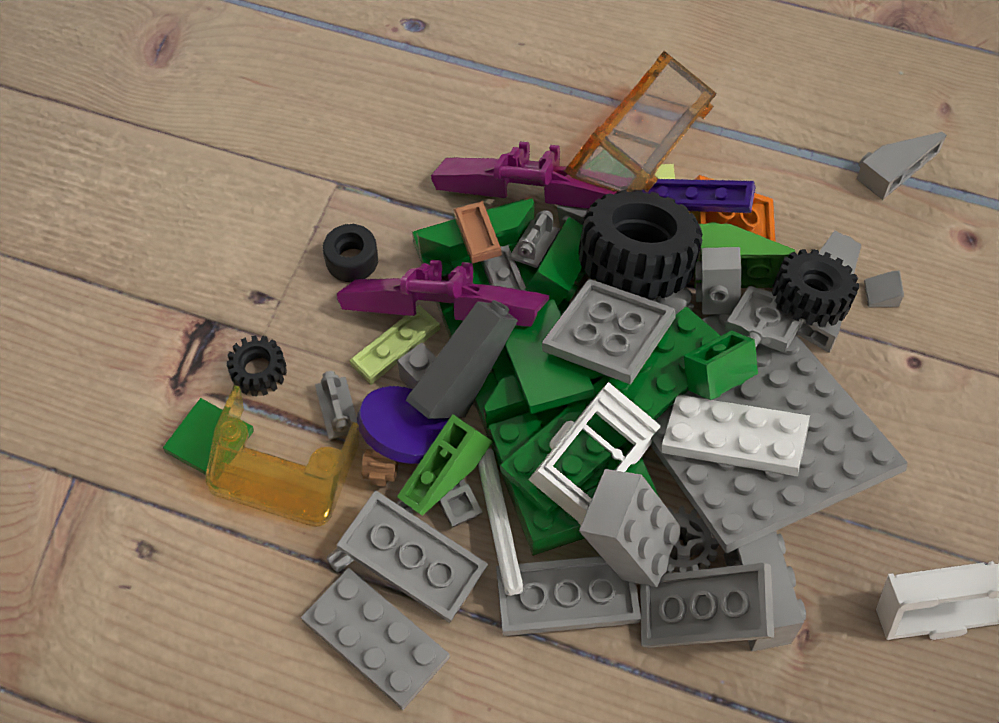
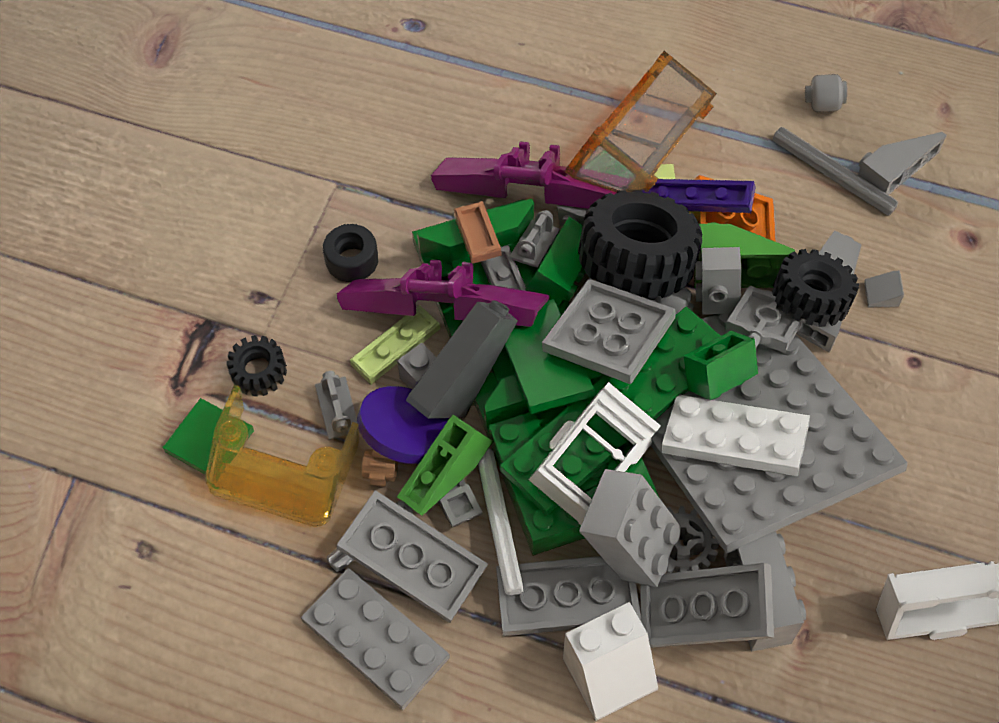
(611, 661): none -> white slope
(826, 93): none -> light grey head
(835, 171): none -> light grey axle

